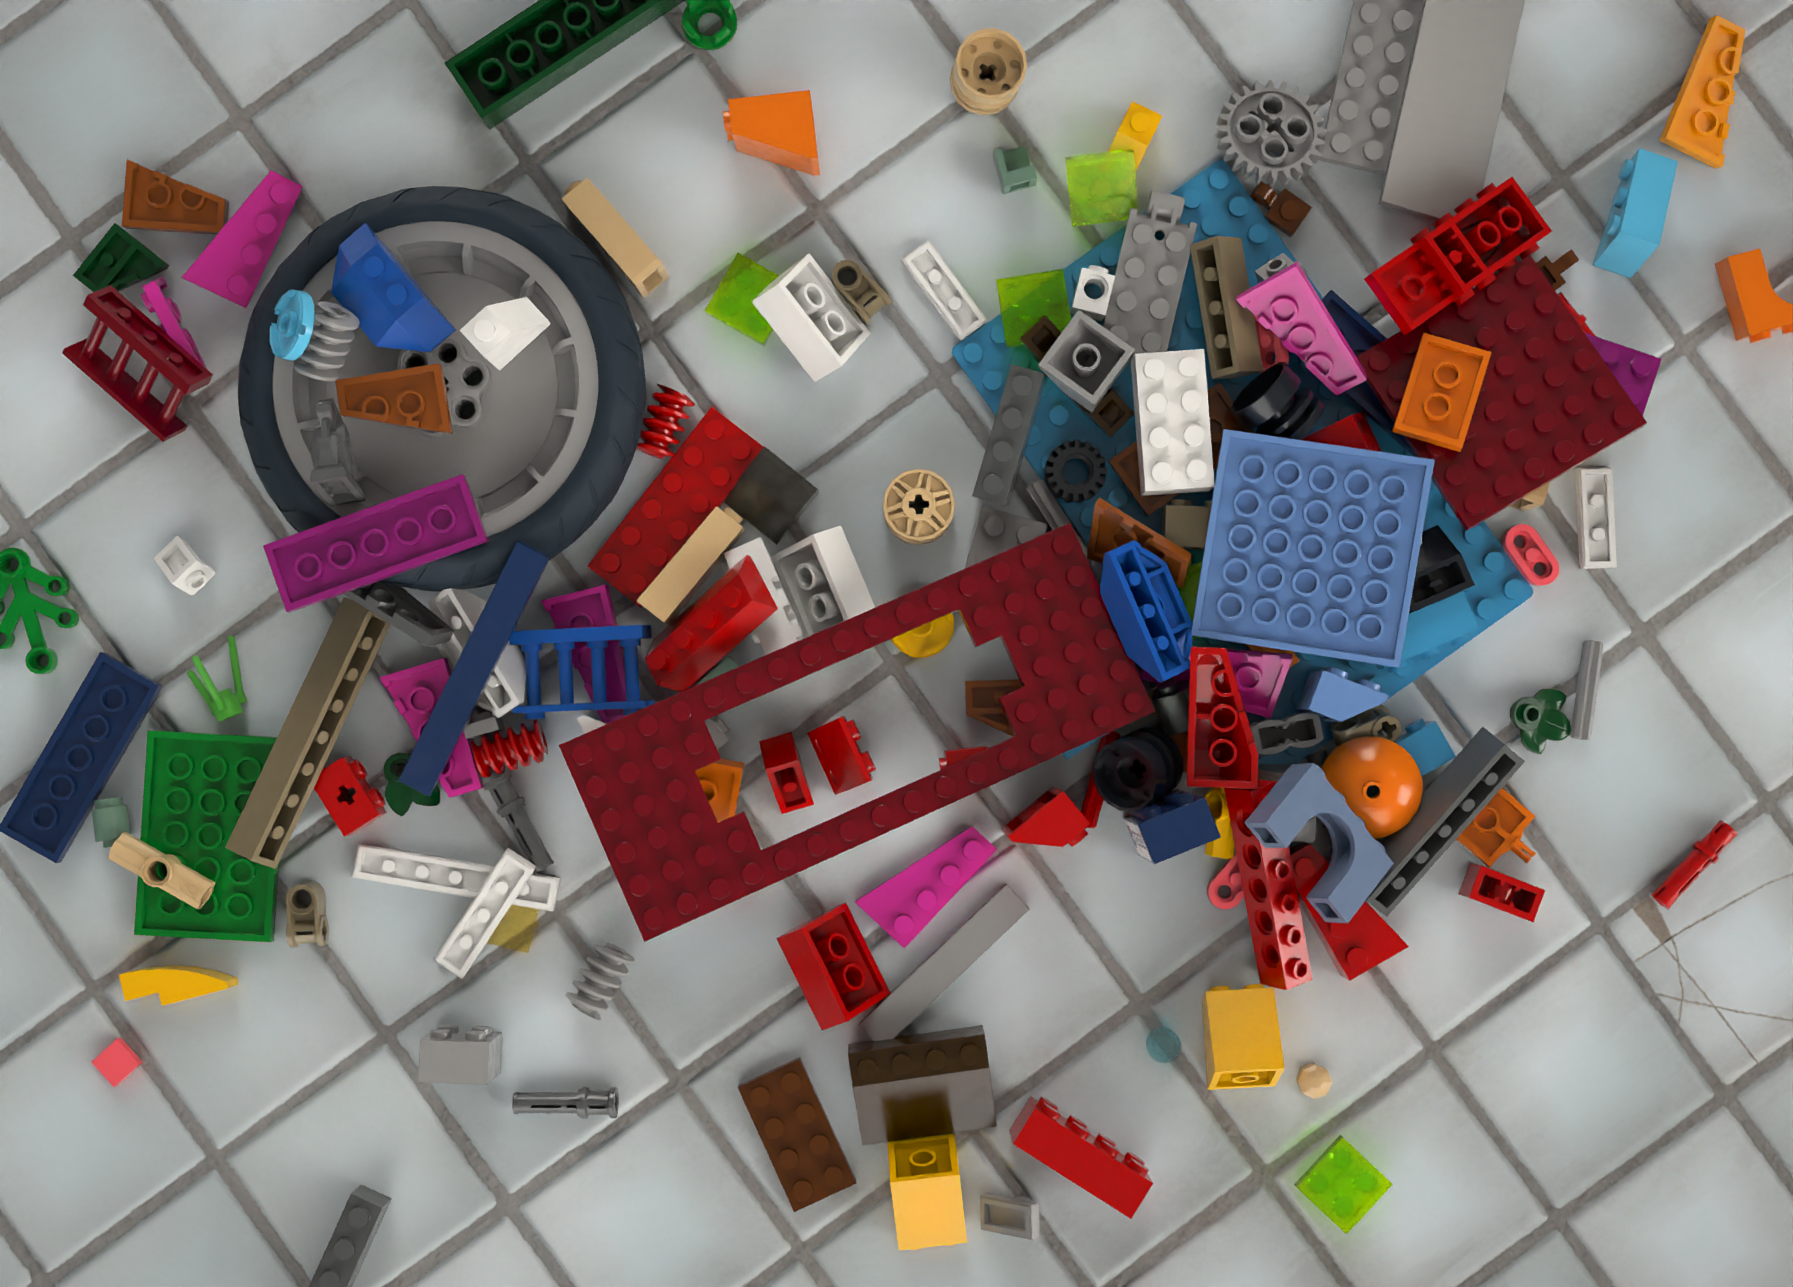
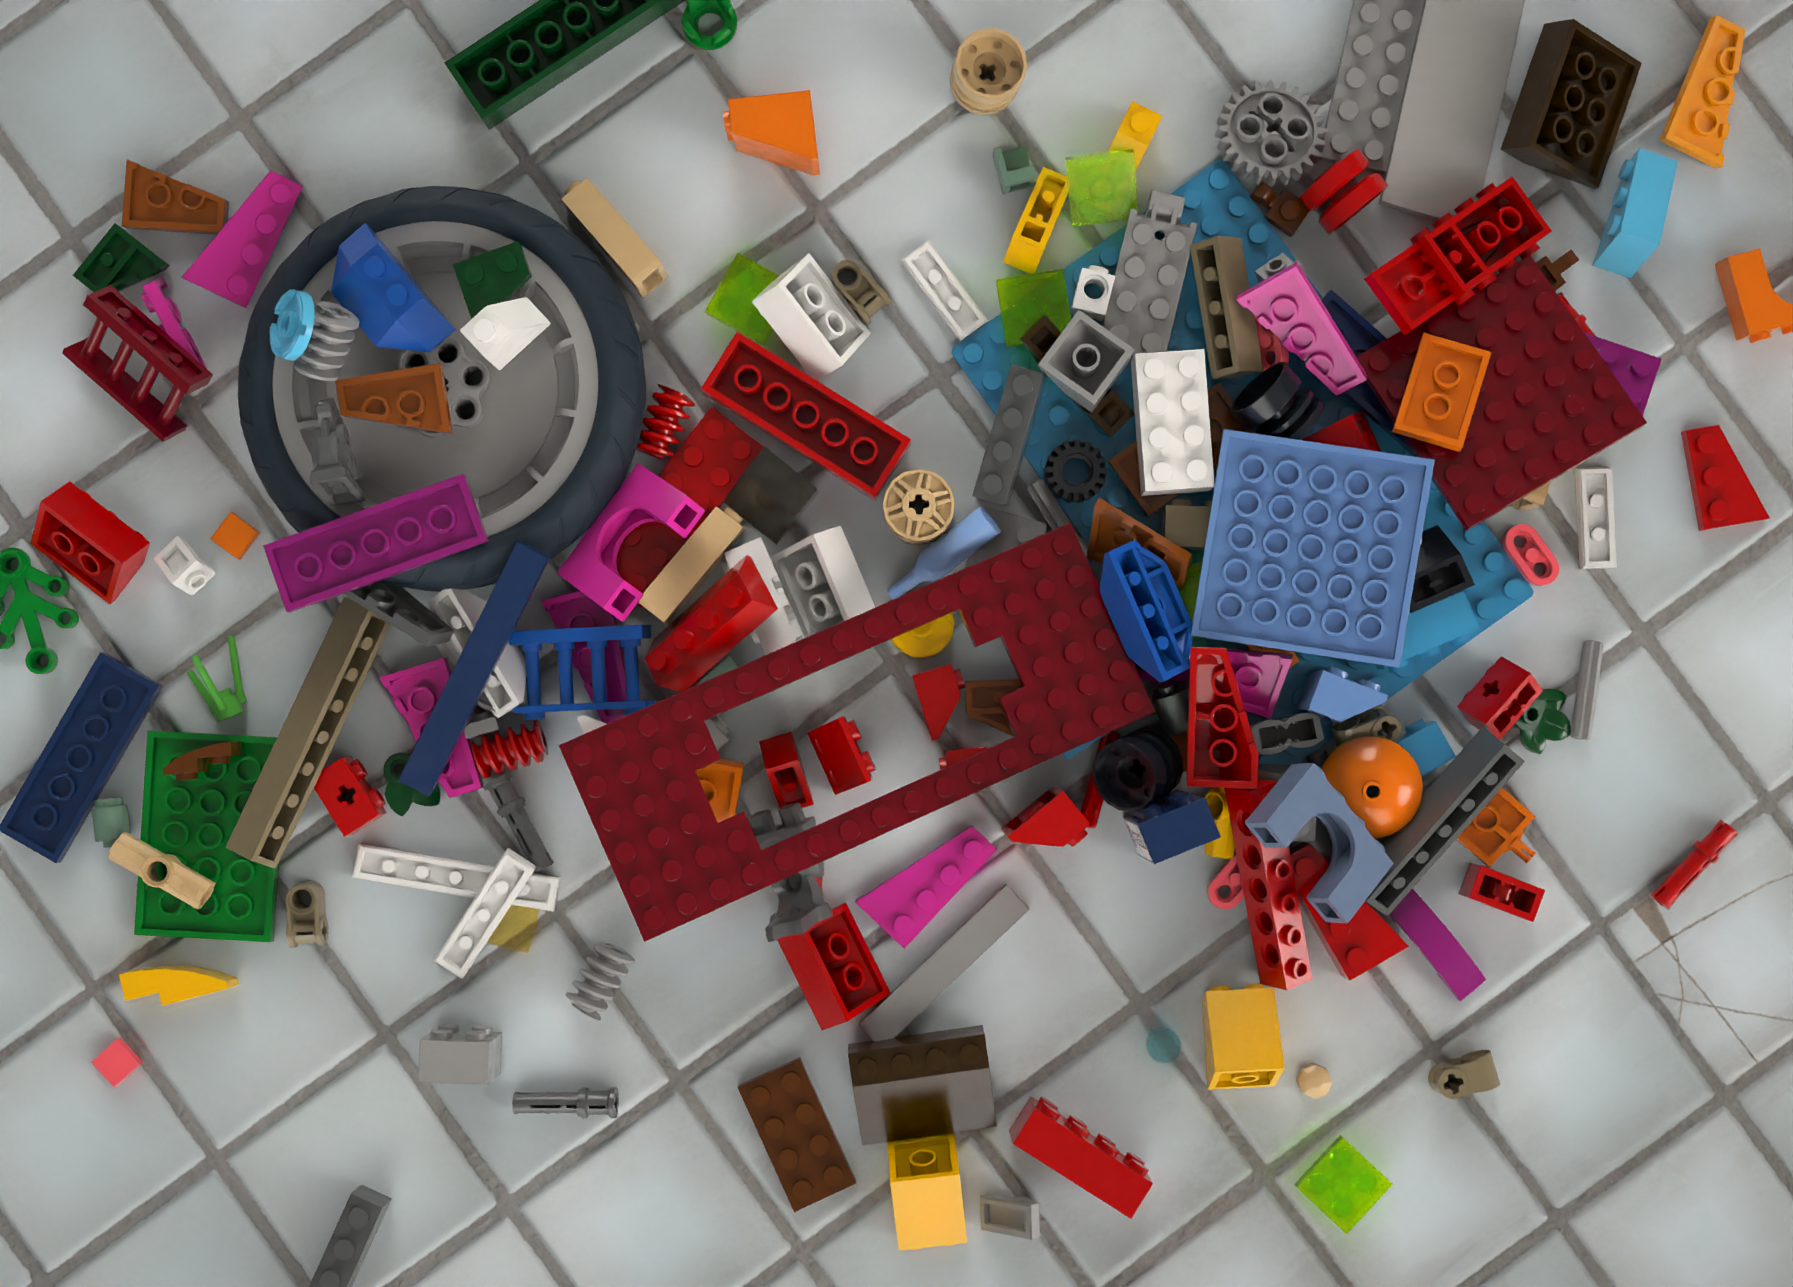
(88, 541): none -> red slope
(197, 760): none -> reddish brown slope
(235, 535): none -> orange tile
(492, 276): none -> dark green wing
(593, 561): none -> dark pink arch
(799, 906): none -> dark grey hips
(806, 416): none -> red brick
(938, 696): none -> red slope
(949, 550): none -> light blue piece
(1037, 221): none -> yellow slope
(1343, 191): none -> red wheel
(1437, 945): none -> magenta slope
(1470, 1074): none -> dark tan piece
(1500, 697): none -> red brick
(1571, 103): none -> dark brown slope
(1718, 481): none -> red wing

